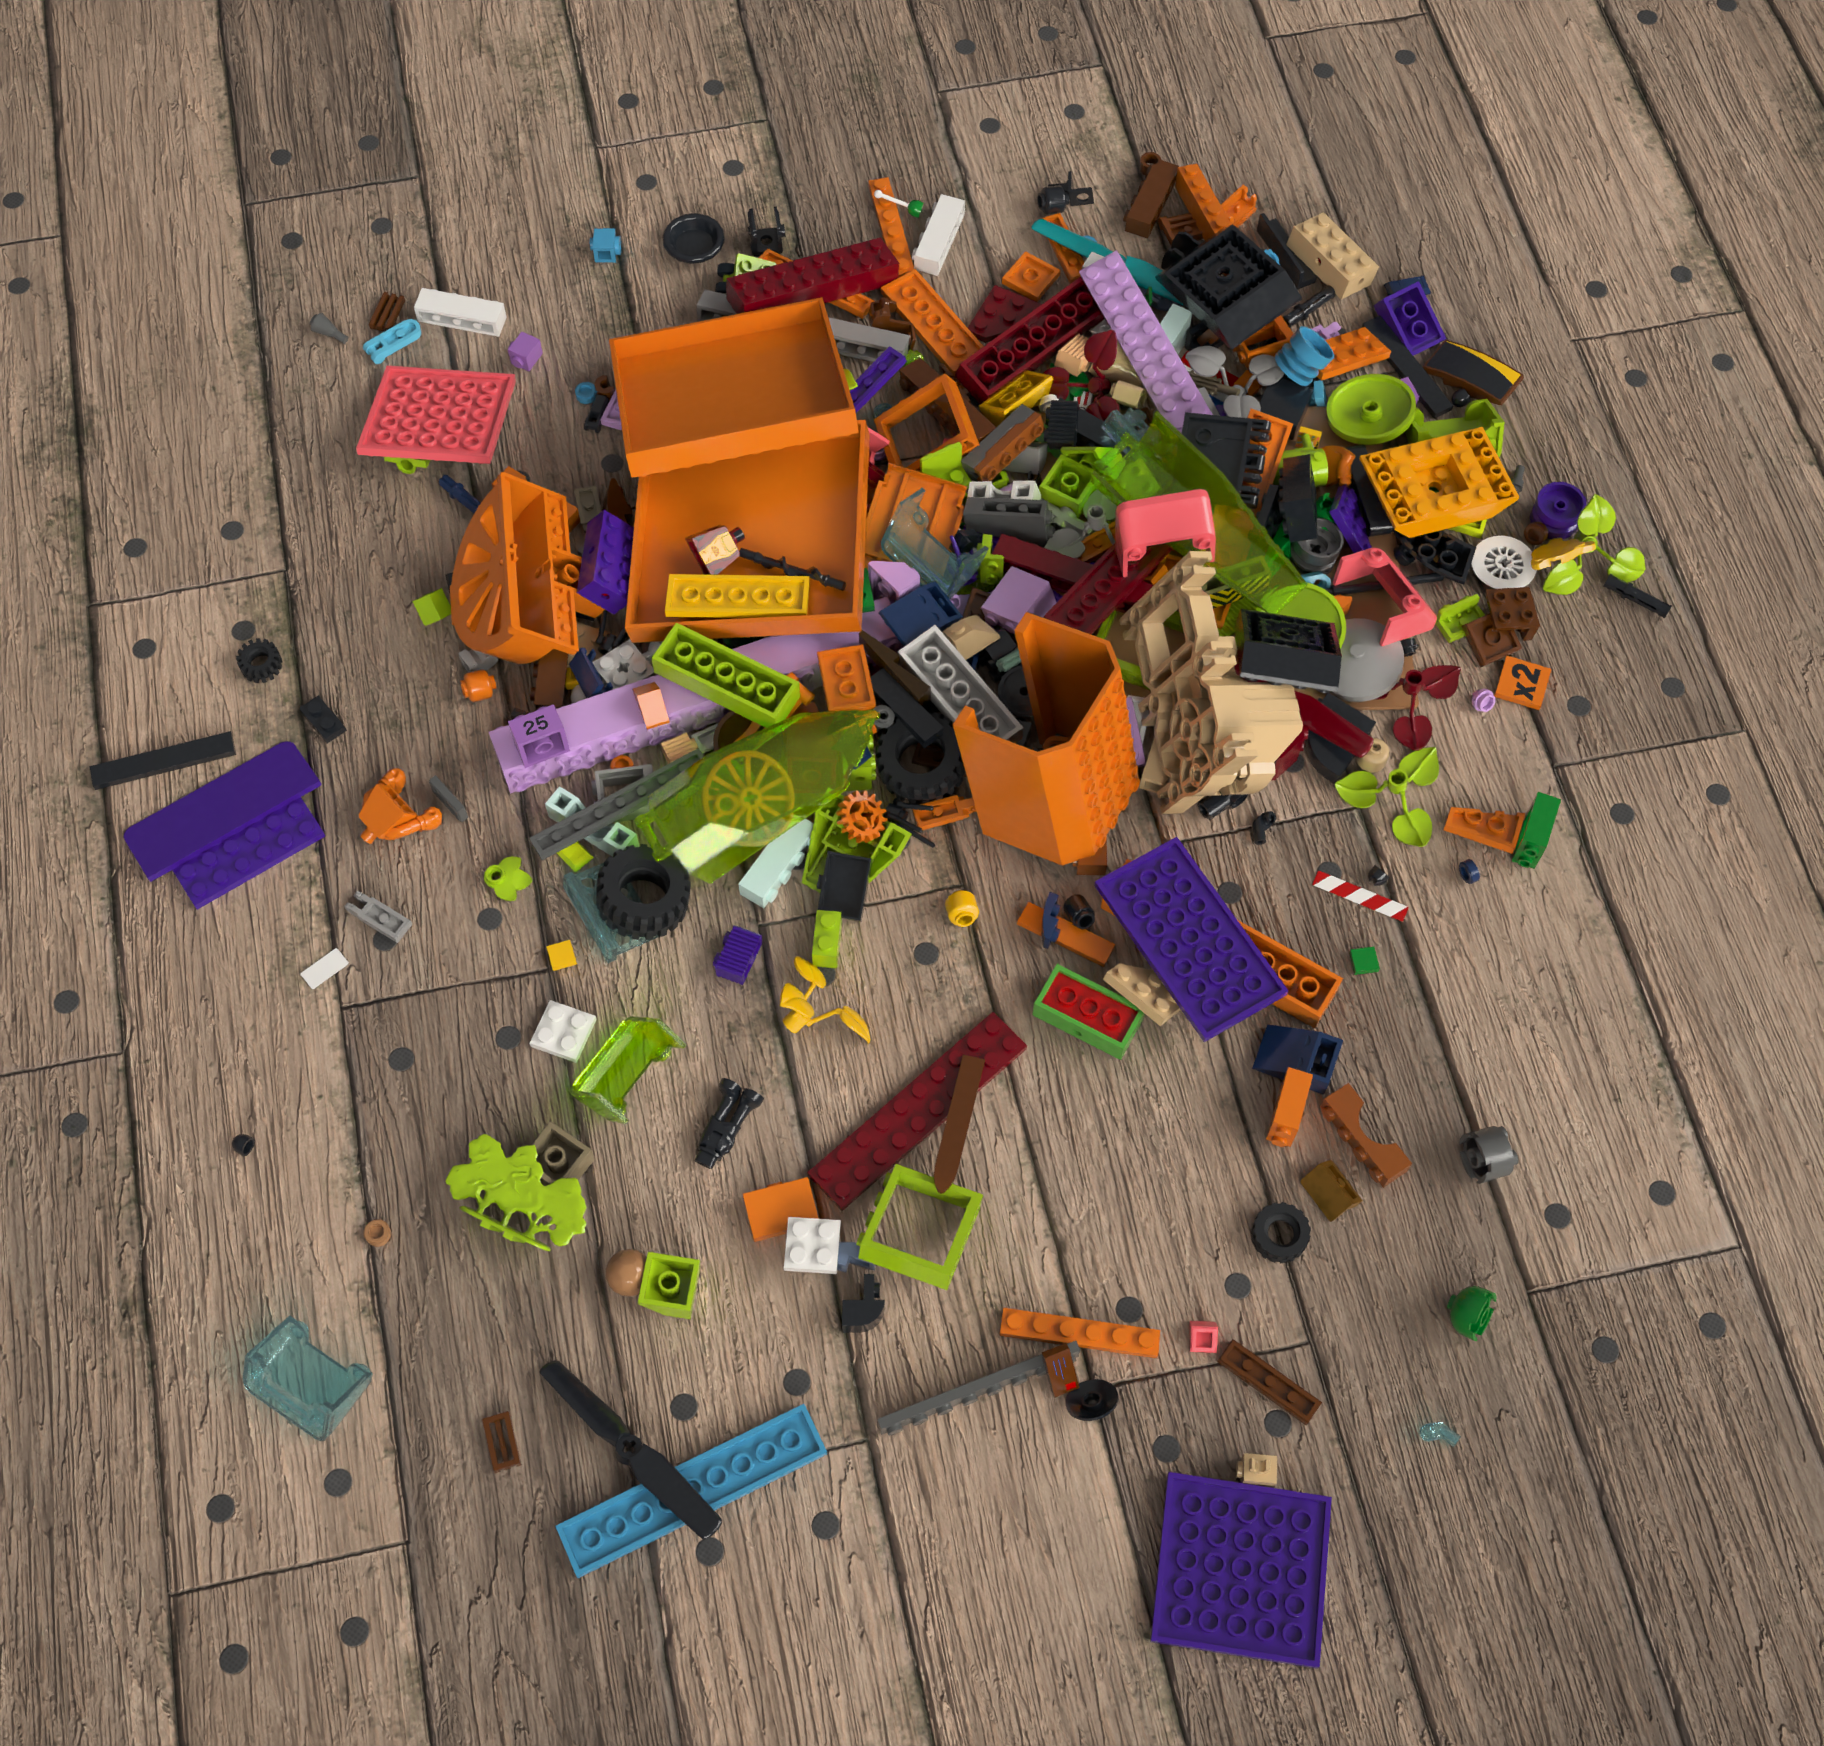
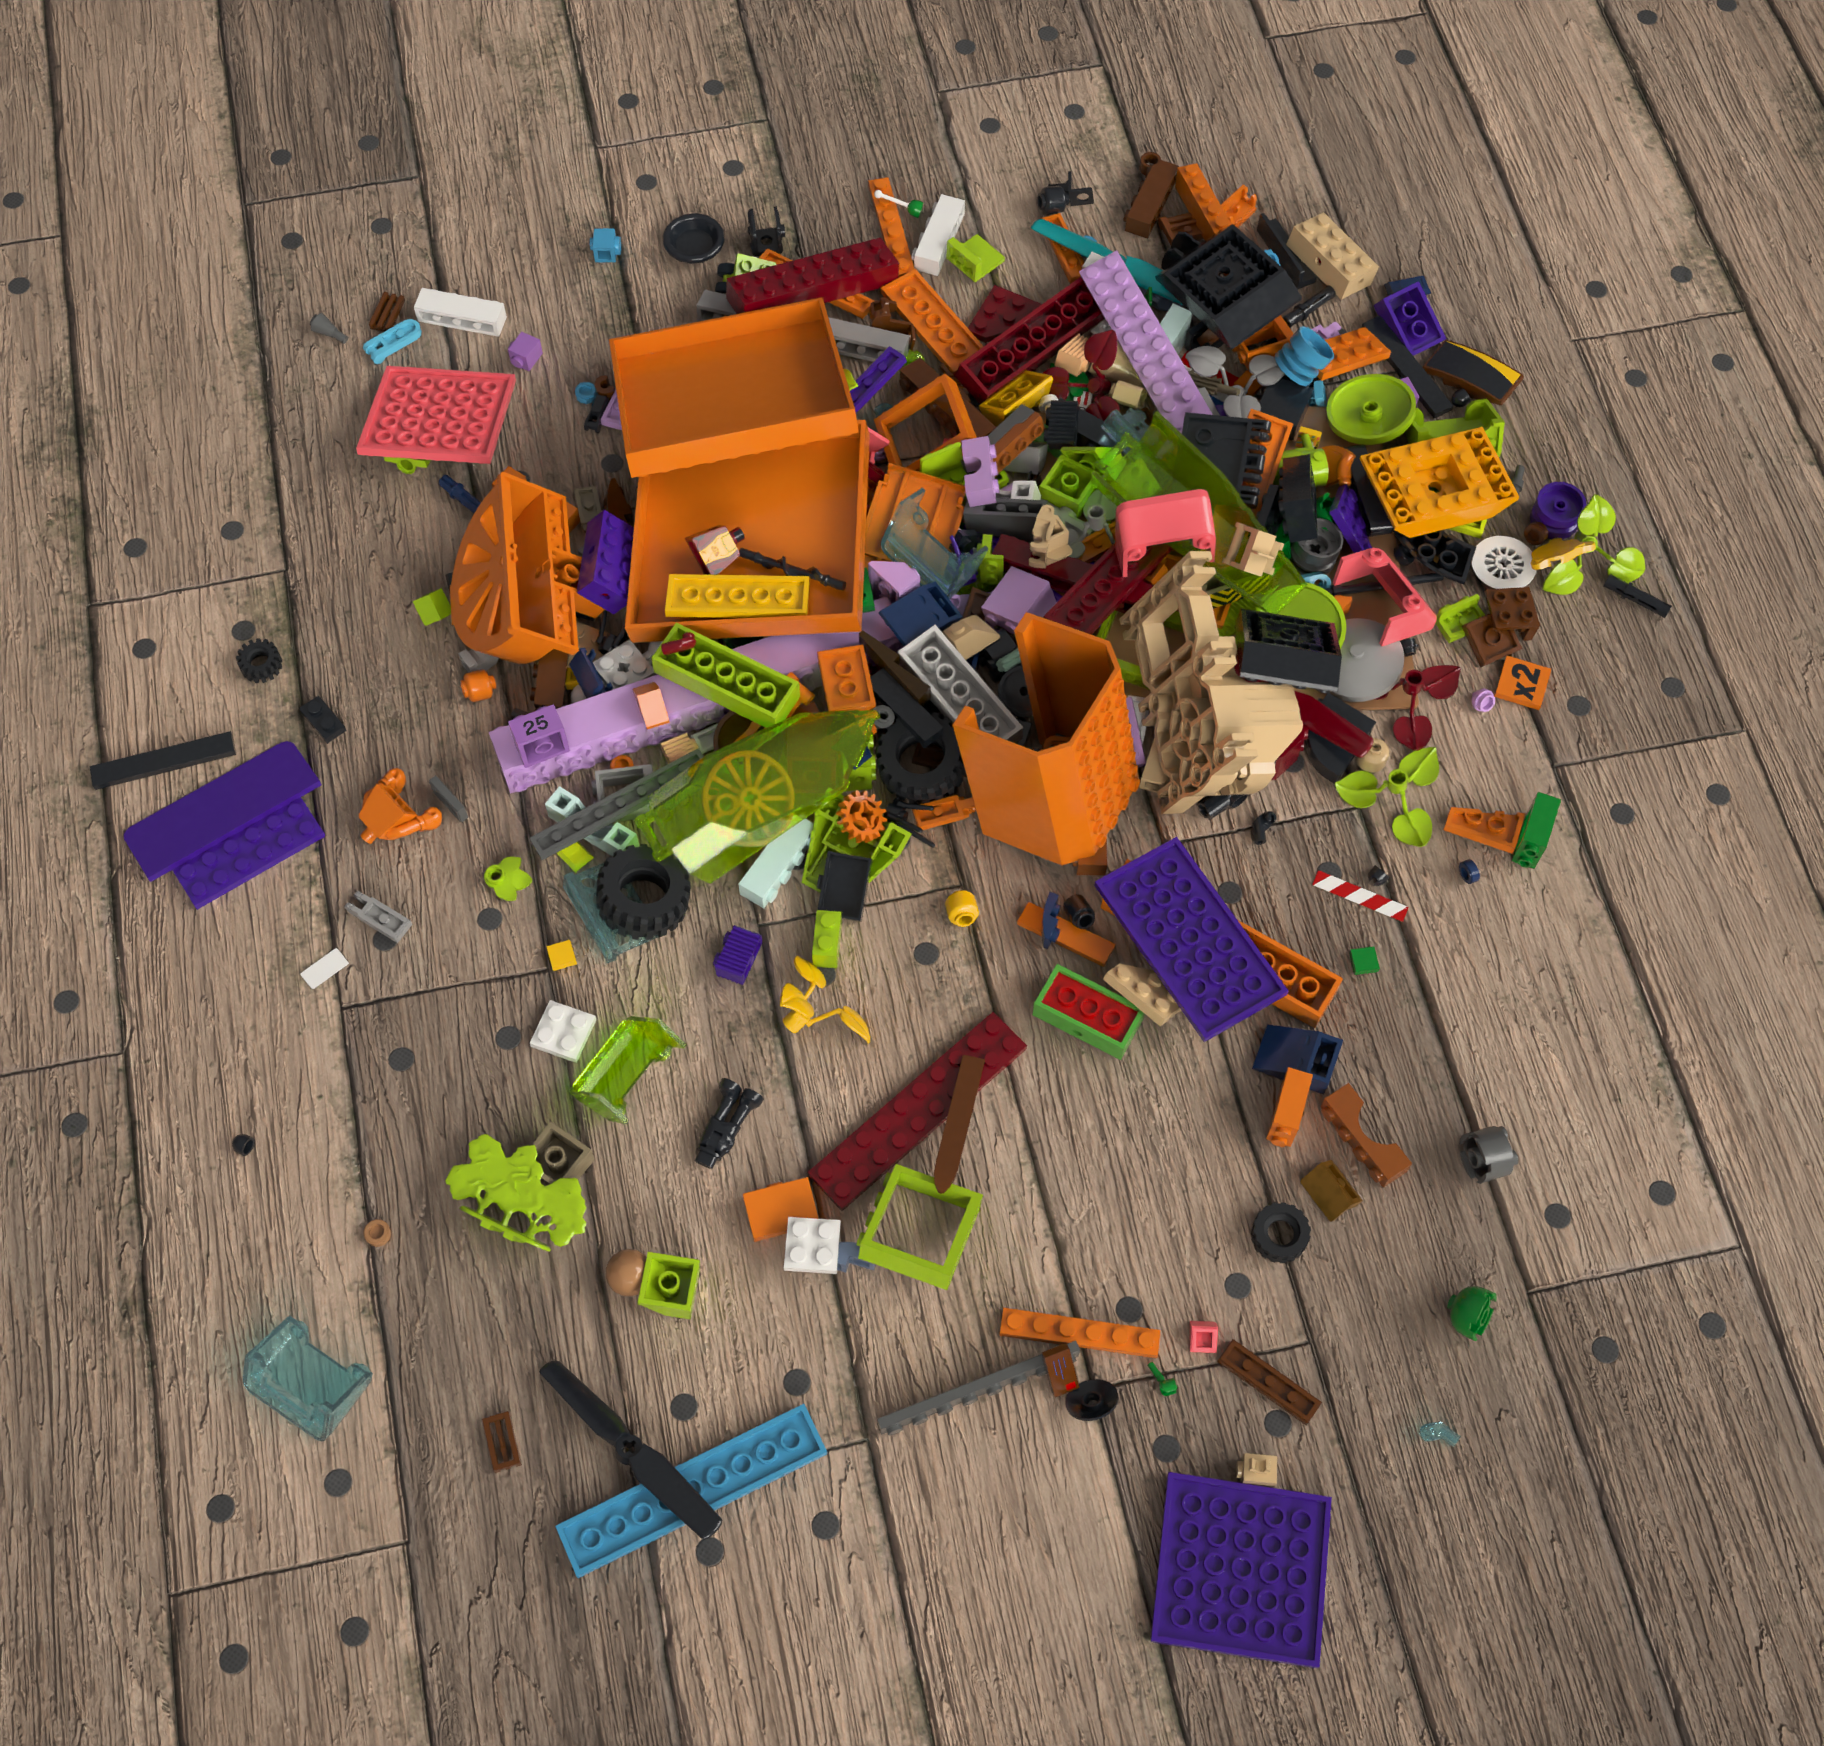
(687, 642): none -> dark red arm
(864, 1314): black brick -> none
(973, 257): none -> lime bracket
(982, 485): none -> lavender arch
(1031, 276): orange plate -> none
(1049, 539): none -> tan piece
(1167, 1387): none -> green hand
(1258, 554): none -> tan piece

